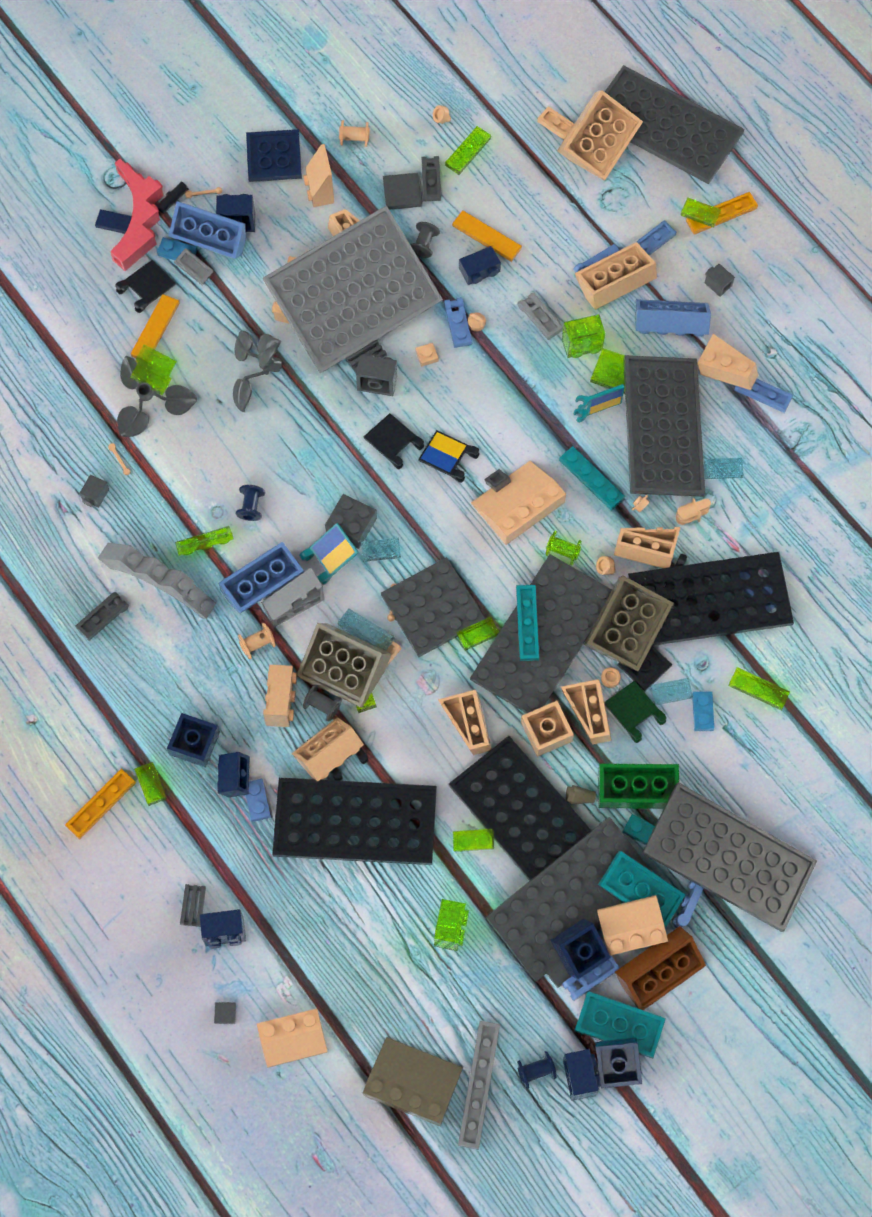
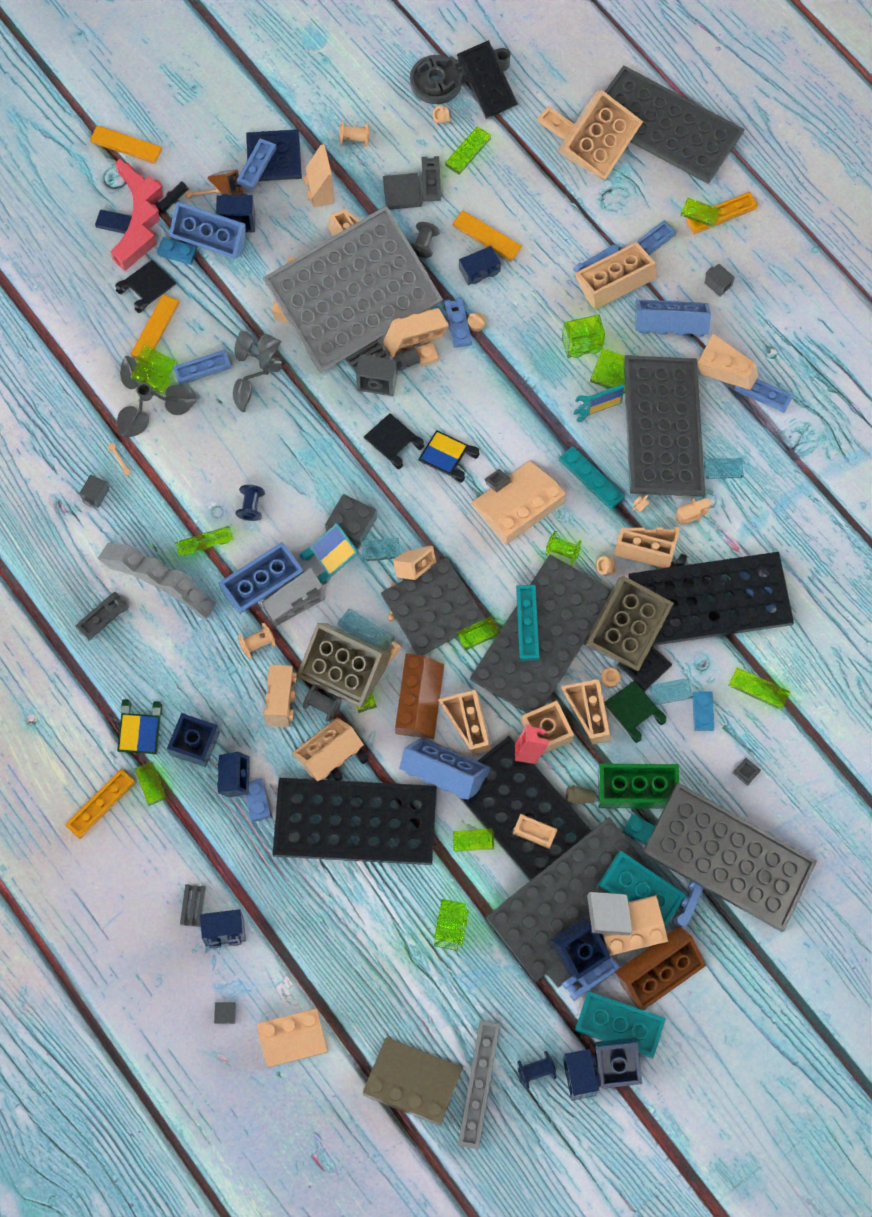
(126, 144): none -> light orange tile
(139, 731): none -> flag
(193, 266): light grey tile -> none
(202, 367): none -> medium blue plate
(226, 182): none -> dark orange slope
(256, 164): none -> medium blue plate
(406, 359): none -> dark grey hinge
(414, 330): none -> light nougat wedge
(414, 562): none -> light nougat slope
(419, 697): none -> dark orange slope
(443, 768): none -> medium blue slope
(452, 77): none -> dark grey beam
(487, 79): none -> black tile
(529, 746): none -> coral hinge
(535, 831): none -> light nougat tile
(540, 316): light grey plate -> none
(609, 913): none -> light grey tile
(746, 771): none -> dark grey tile

